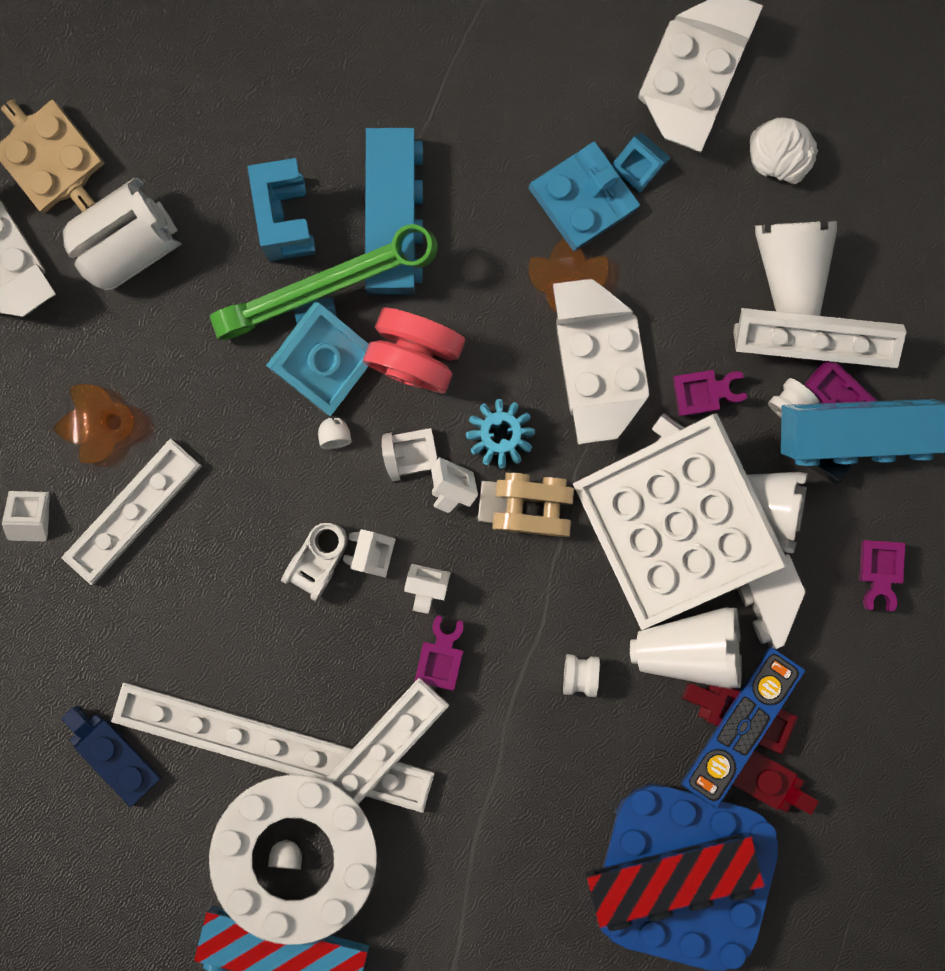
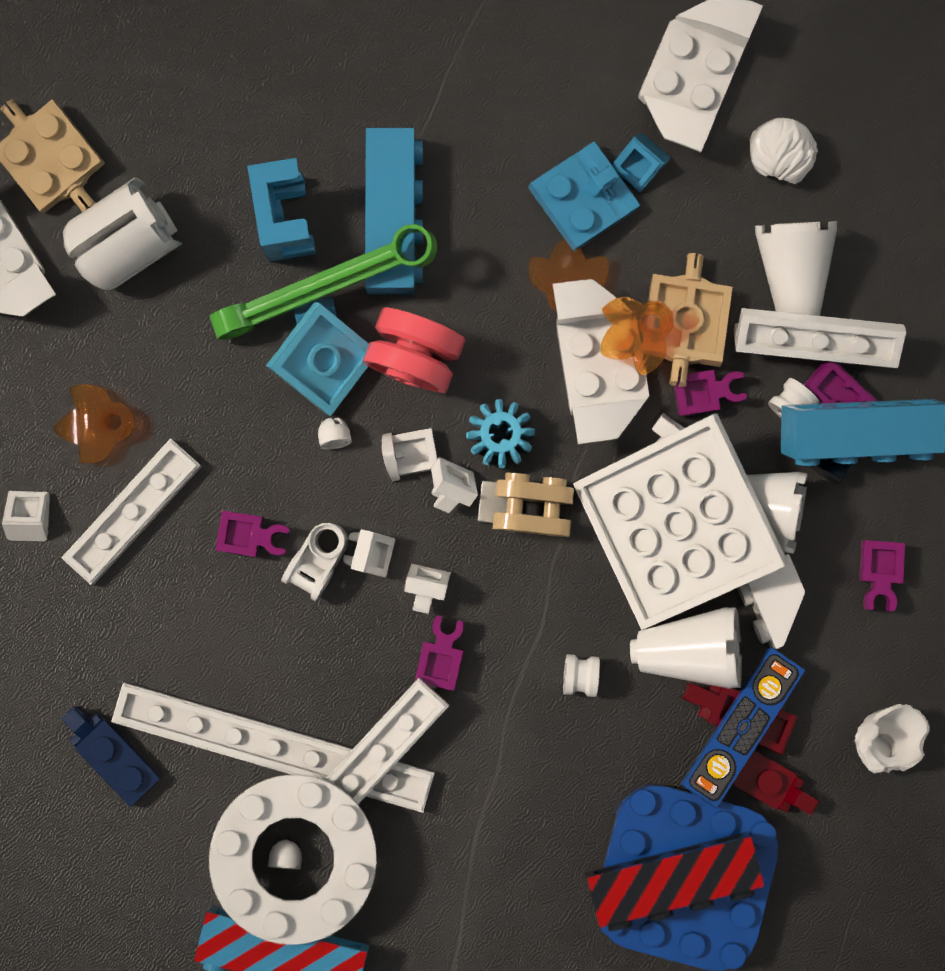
(244, 535): none -> magenta plate
(632, 337): none -> clear orange plate
(699, 318): none -> tan plate
(892, 739): none -> white hair

